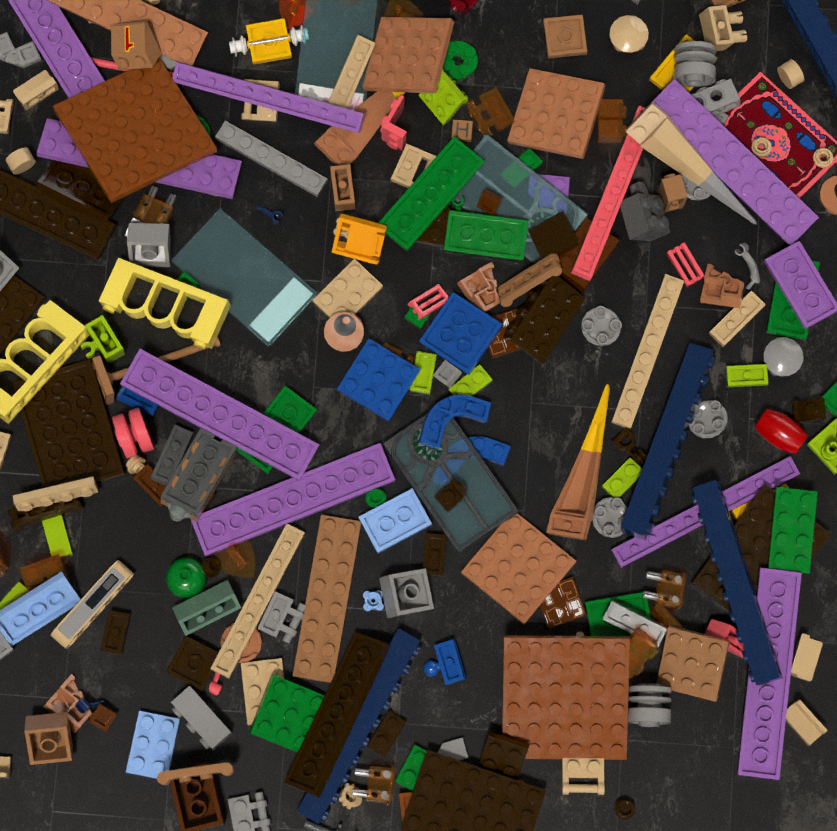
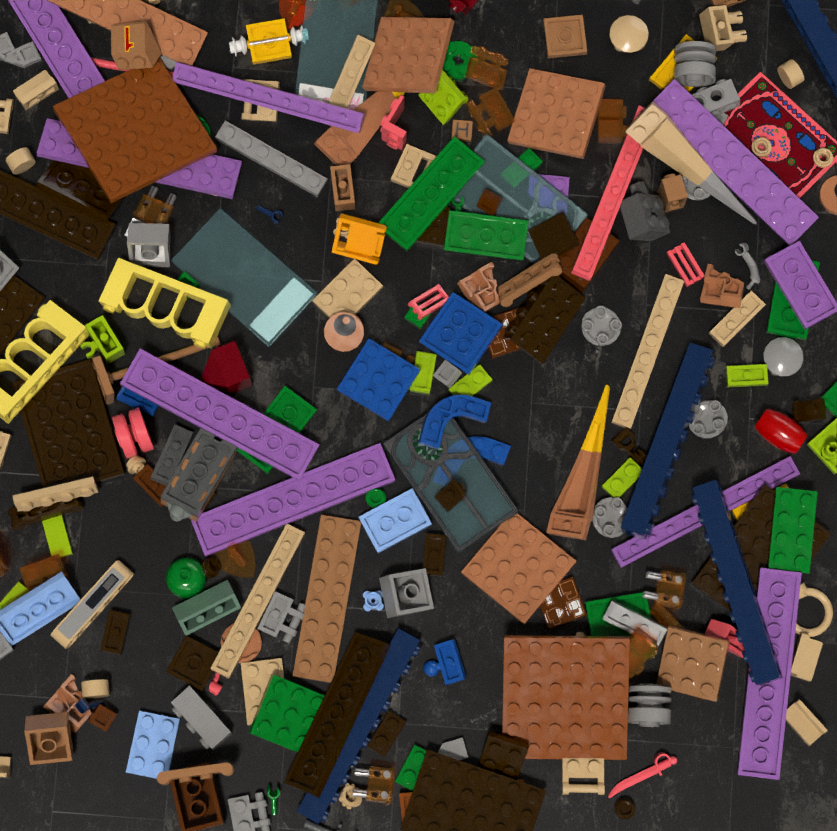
(95, 688): none -> tan piece
(226, 370): none -> dark red piece
(273, 795): none -> green hand
(487, 73): none -> clear orange plate
(657, 768): none -> coral sword
(828, 611): none -> tan piece

